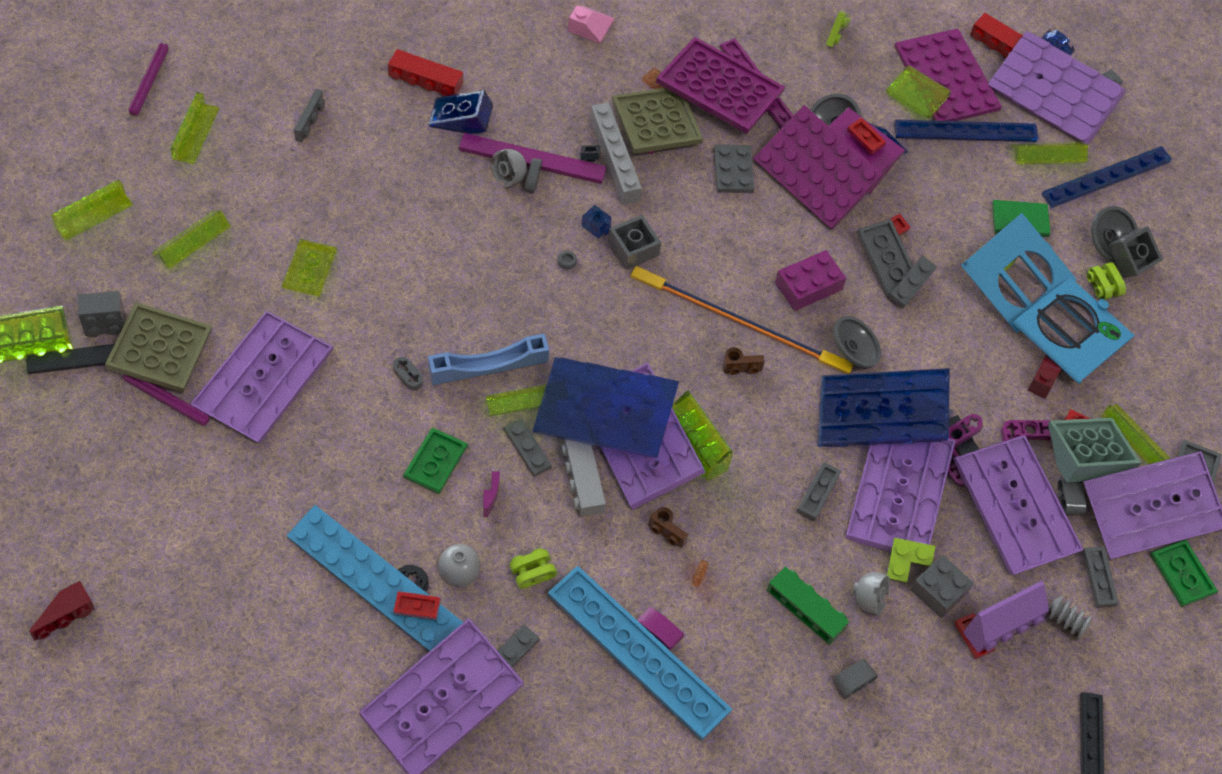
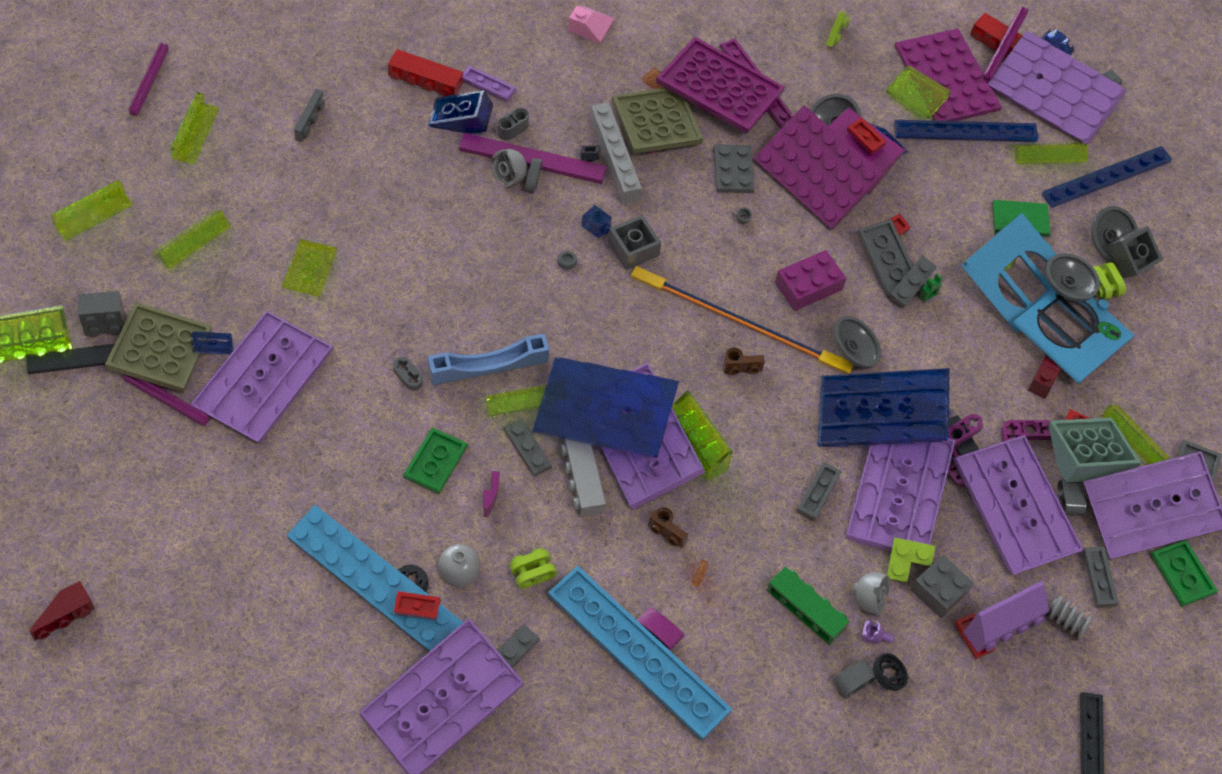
(212, 346): none -> clear blue tile
(488, 83): none -> medium lavender tile
(513, 124): none -> dark grey beam
(743, 212): none -> dark grey hinge
(875, 633): none -> medium lavender piece
(896, 664): none -> black piece
(931, 288): none -> green plate
(1005, 43): none -> magenta axle
(1072, 277): none -> dark grey dish

